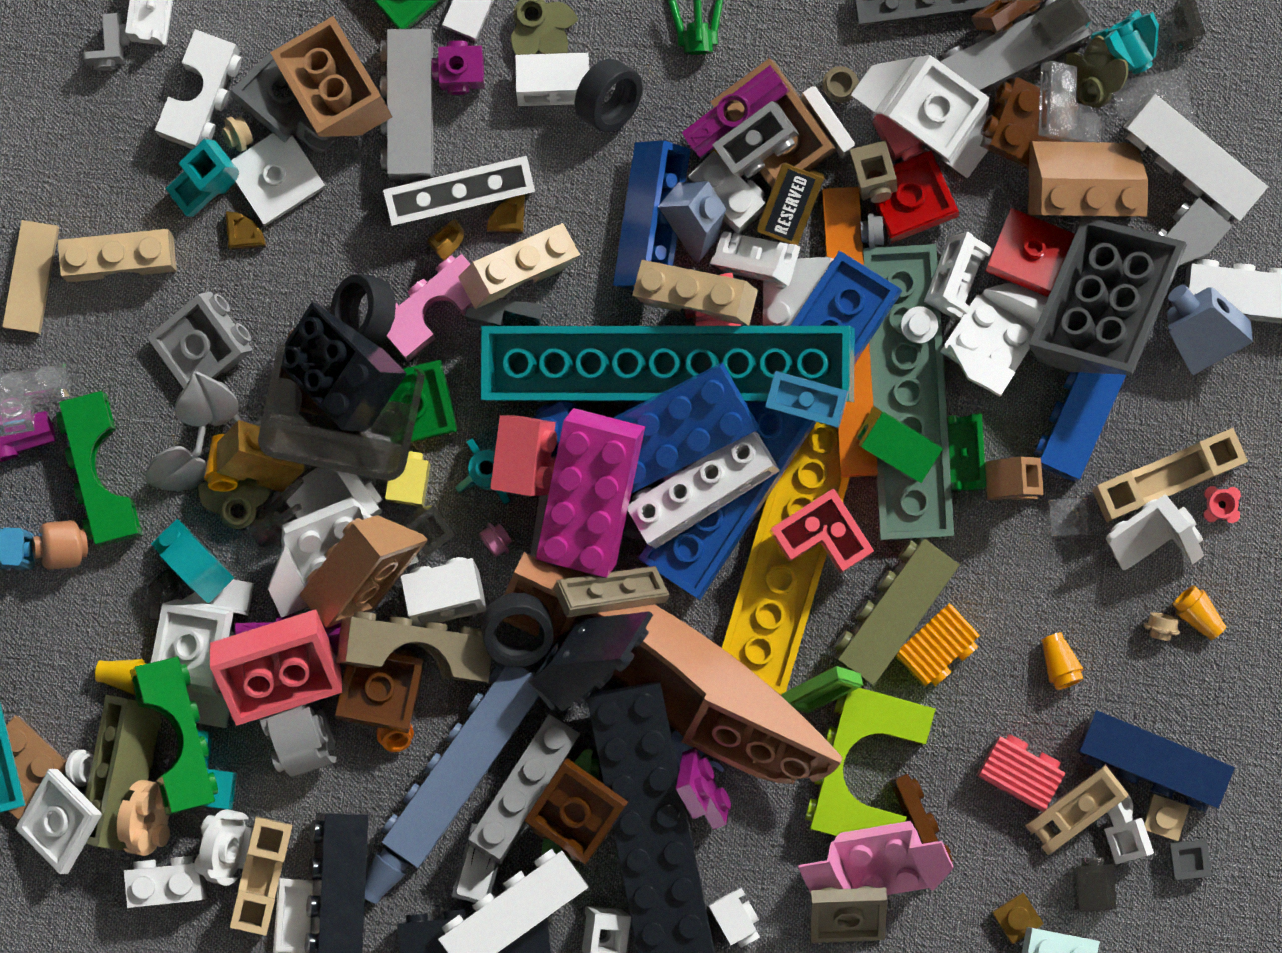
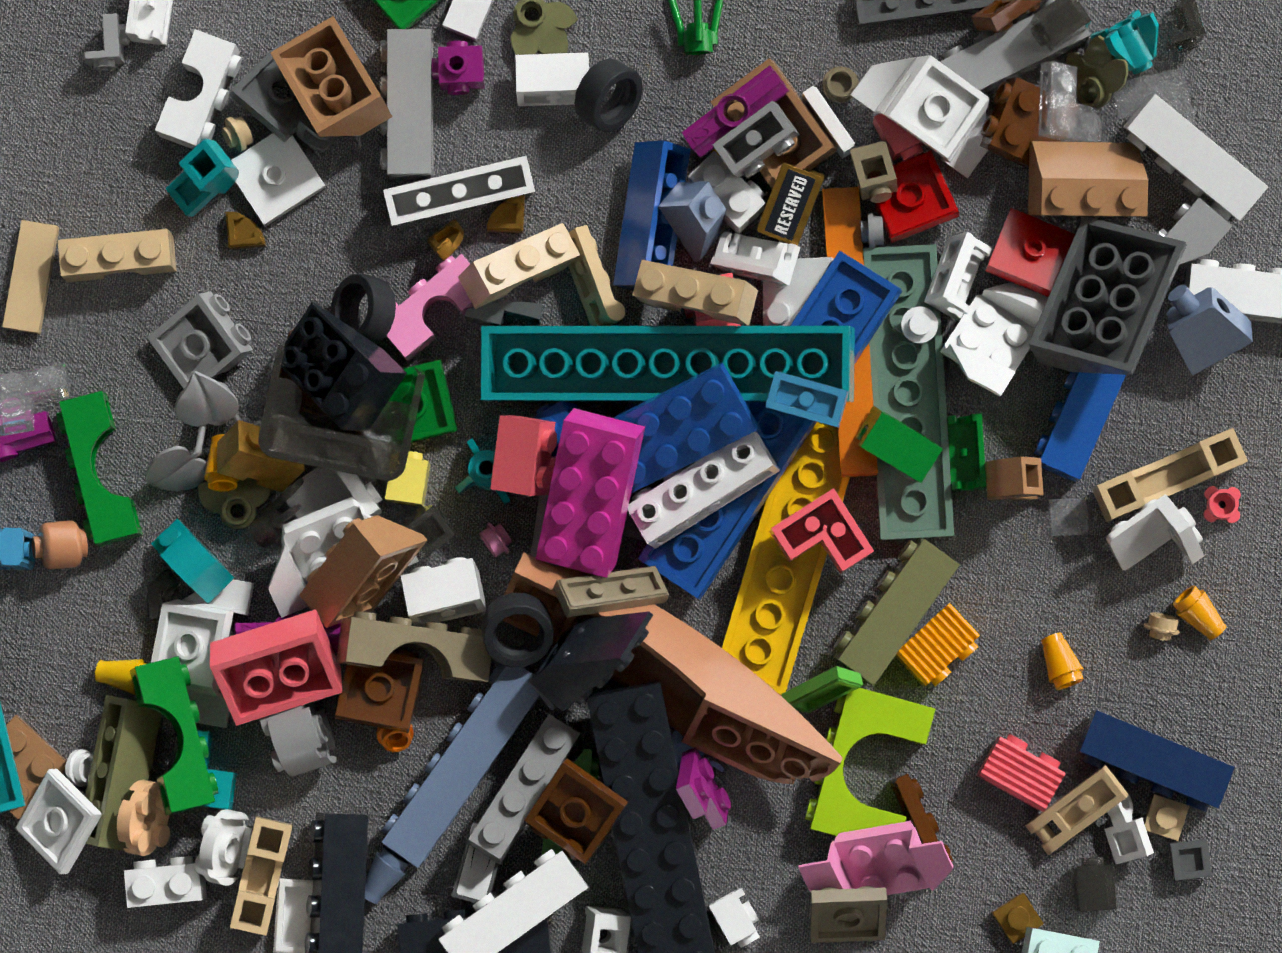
(593, 281): none -> tan plate

